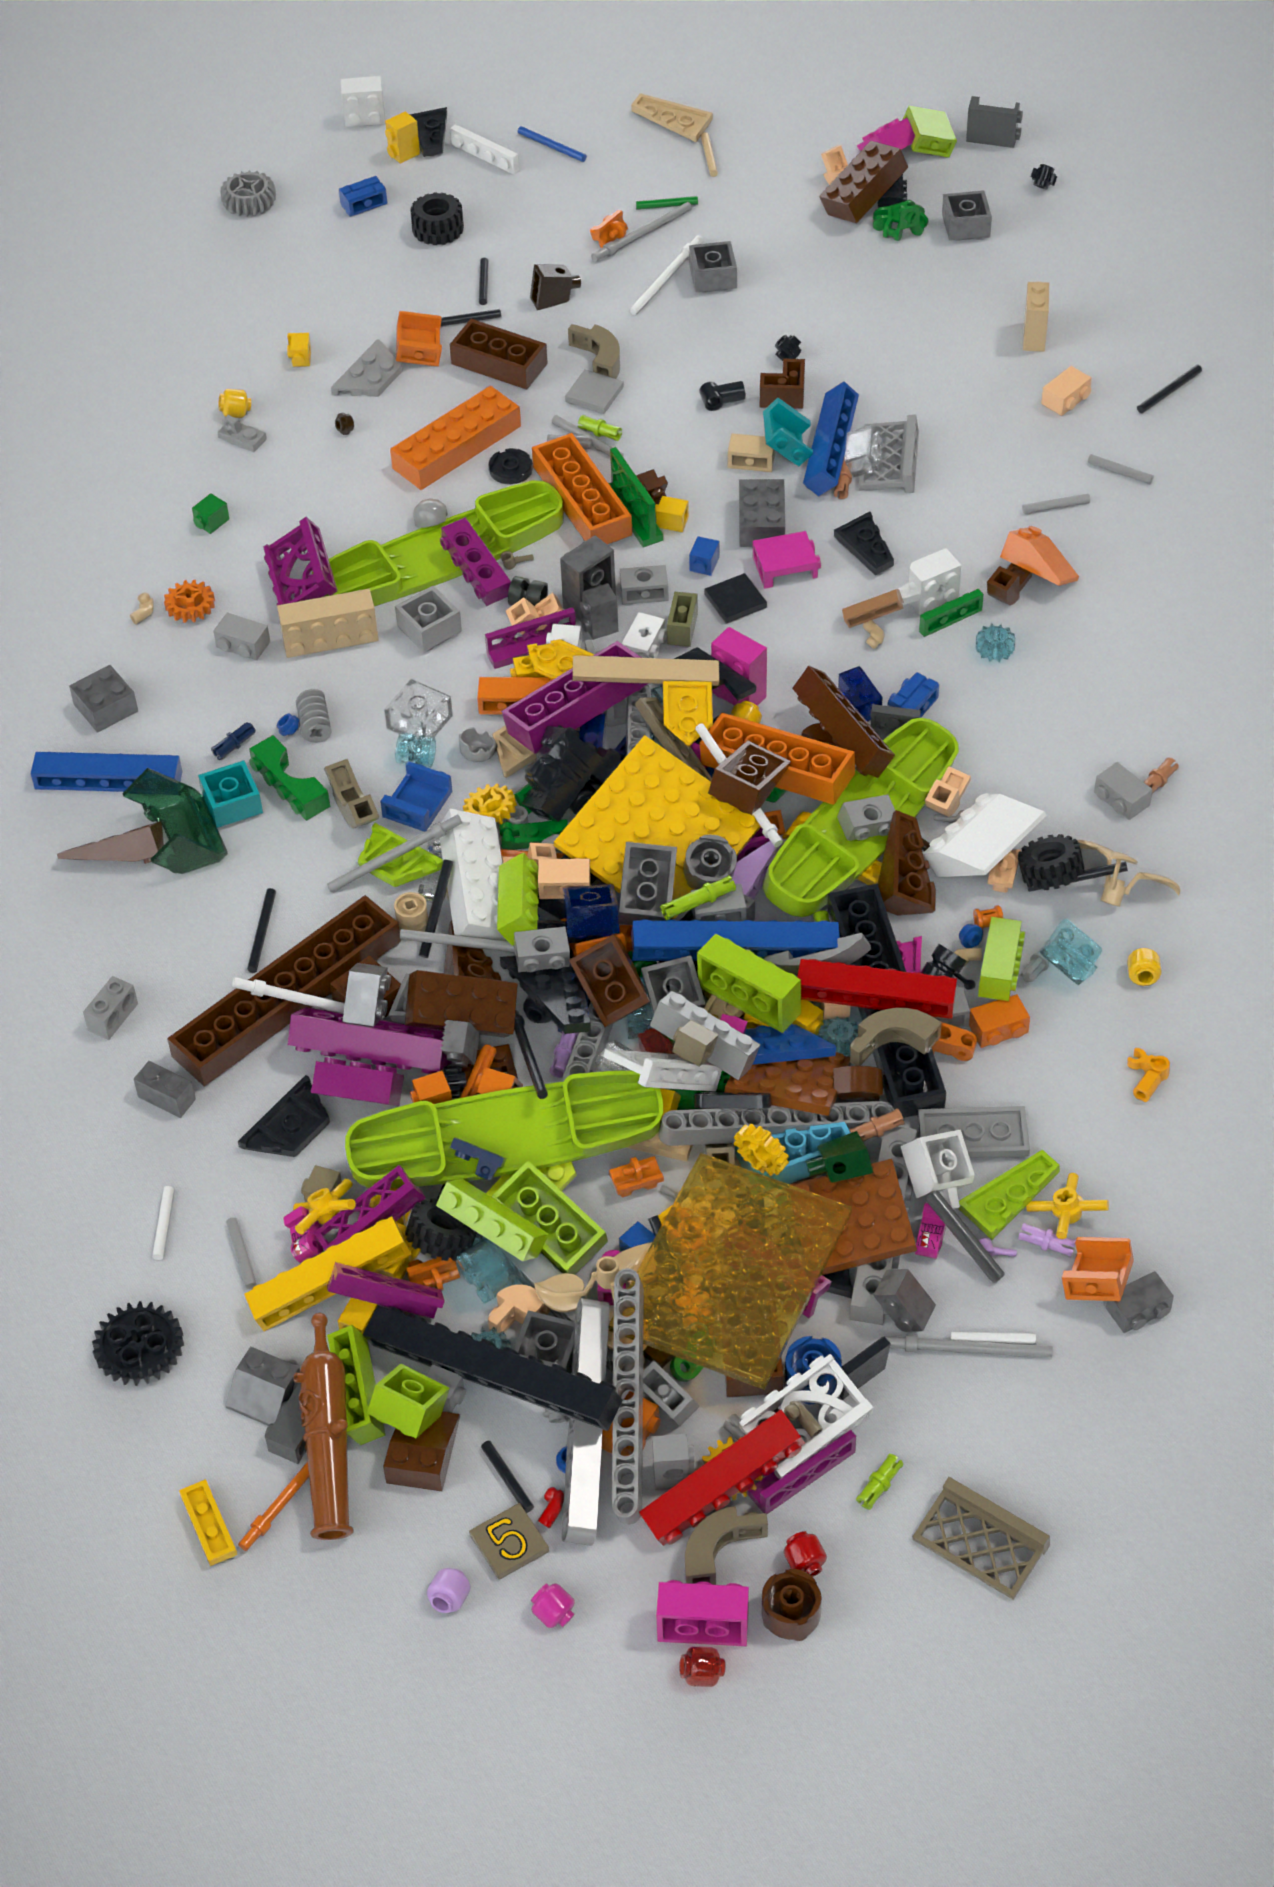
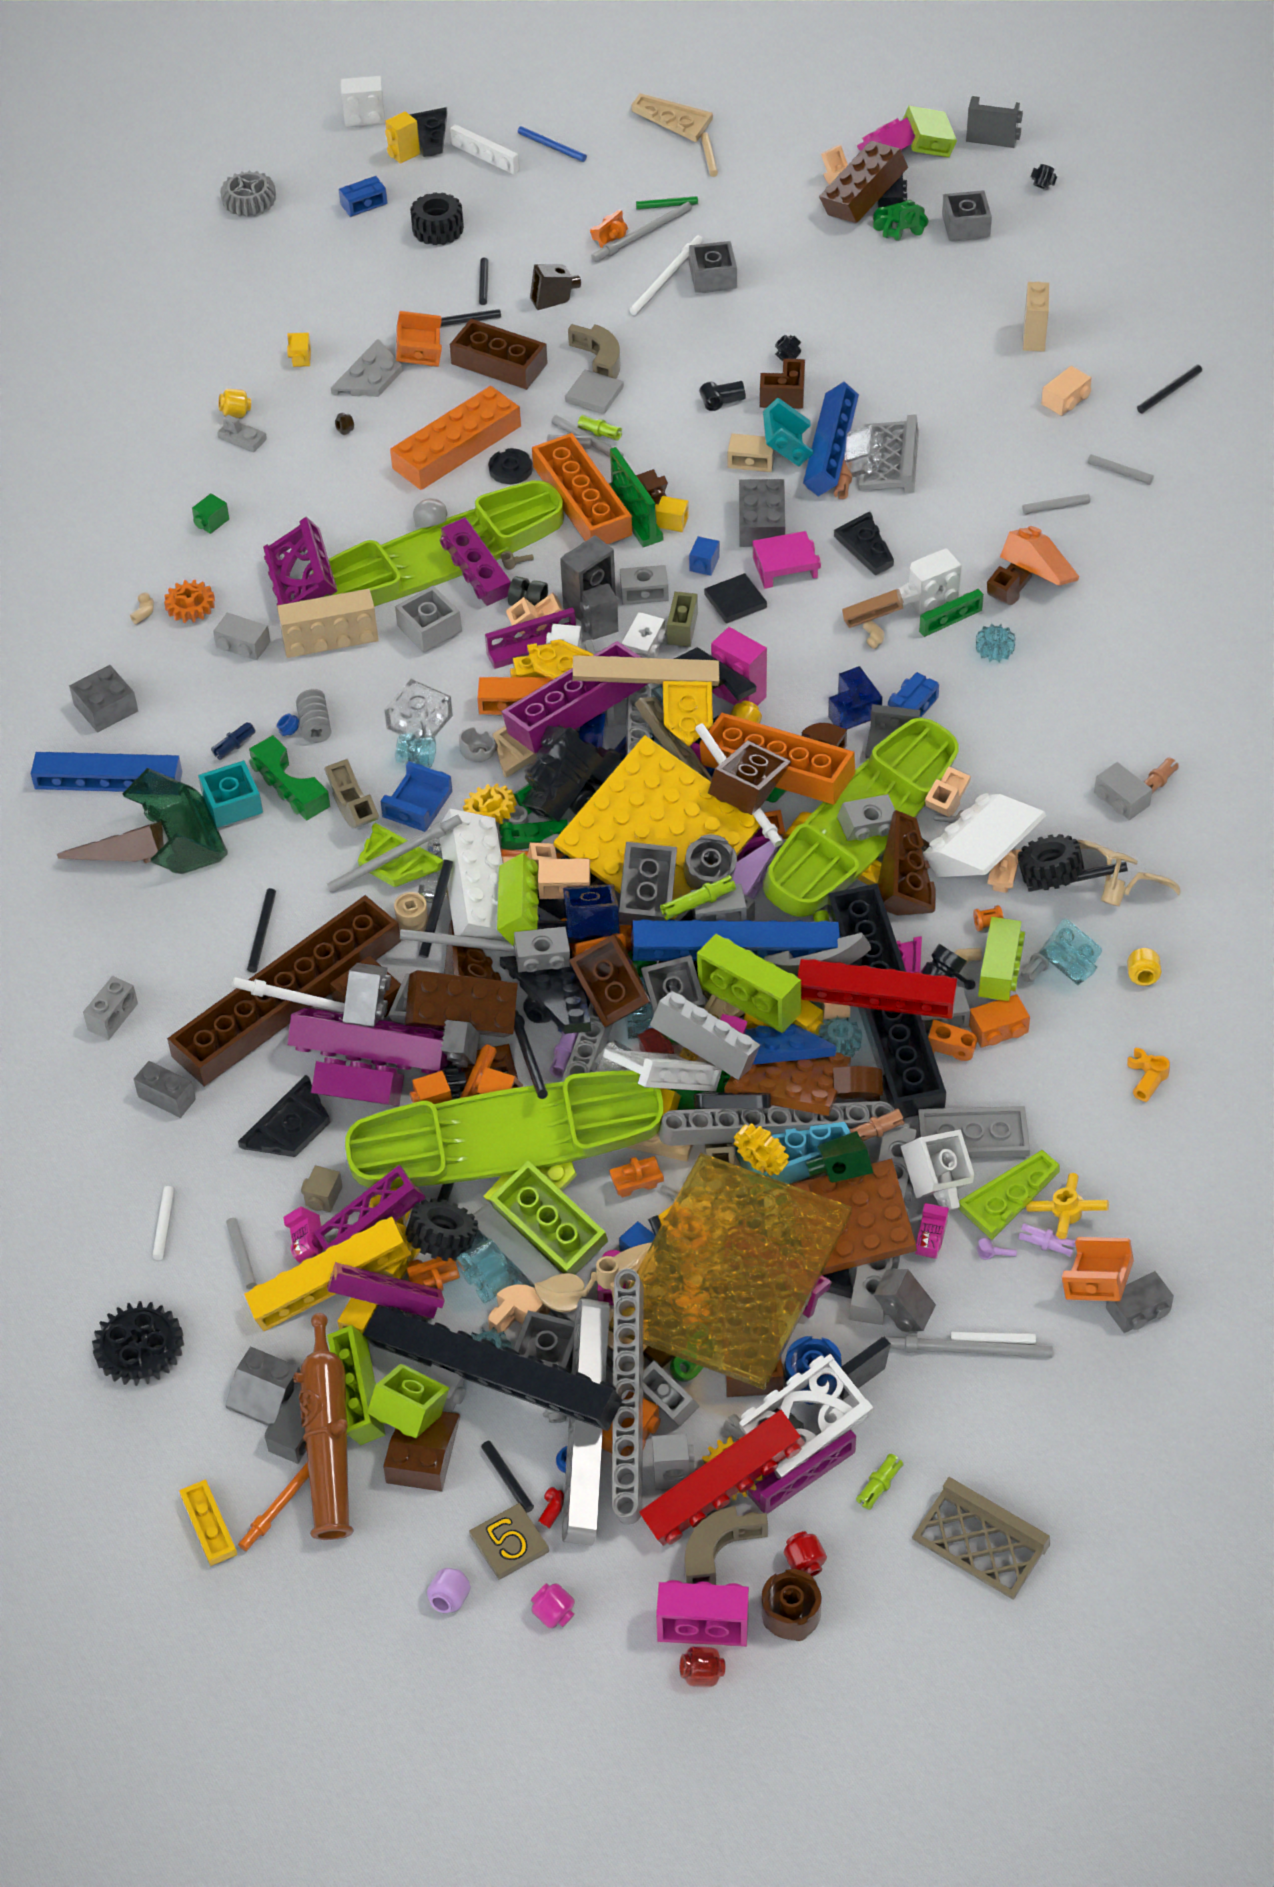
(324, 1205): yellow bar -> none
(488, 1161): dark blue hinge -> none
(492, 1219): lime brick -> none
(694, 1042): dark tan brick -> none
(798, 1411): dark tan arm -> none
(843, 722): reddish brown brick -> none
(894, 1025): dark tan arch -> none
(965, 1236): dark grey axle -> none
(970, 935): blue plate -> none

